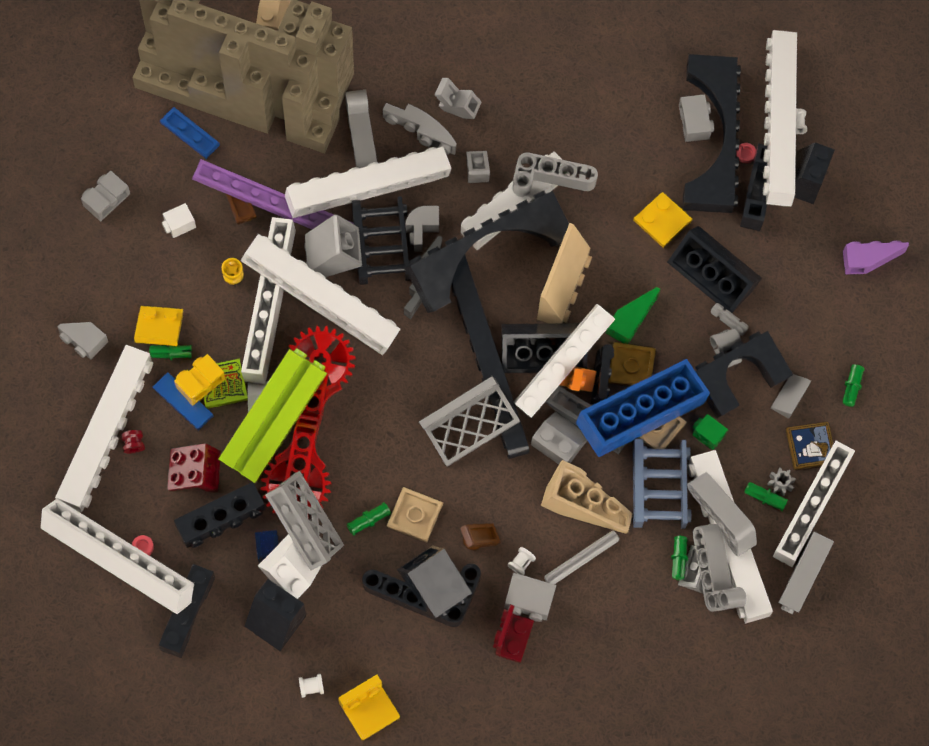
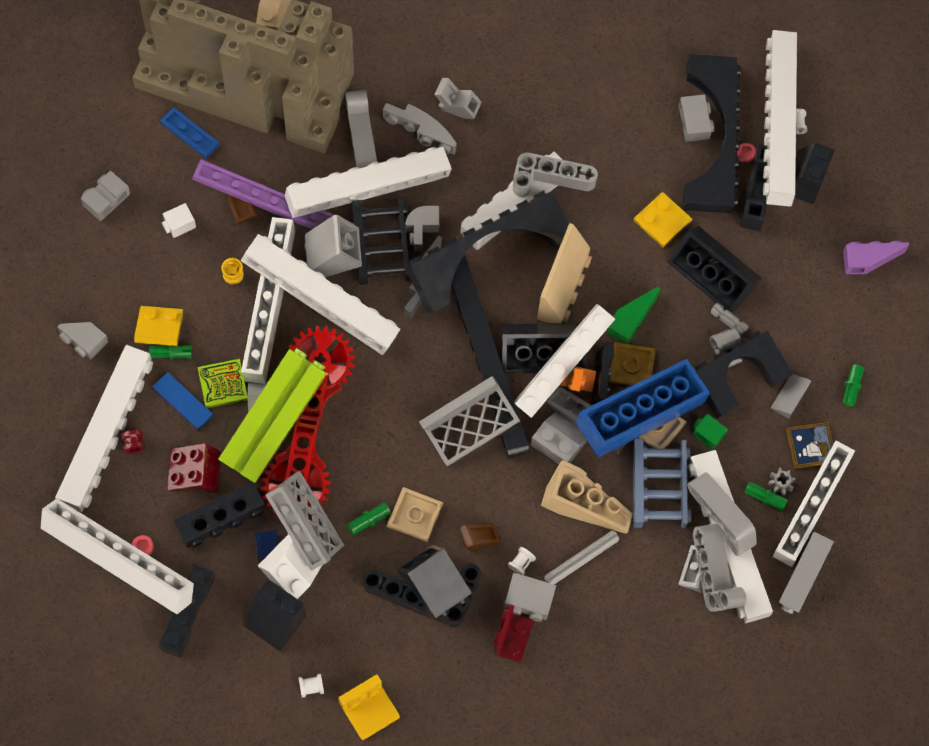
(200, 379): yellow brick -> none
(478, 166): light grey slope -> none
(679, 557): green axle -> none

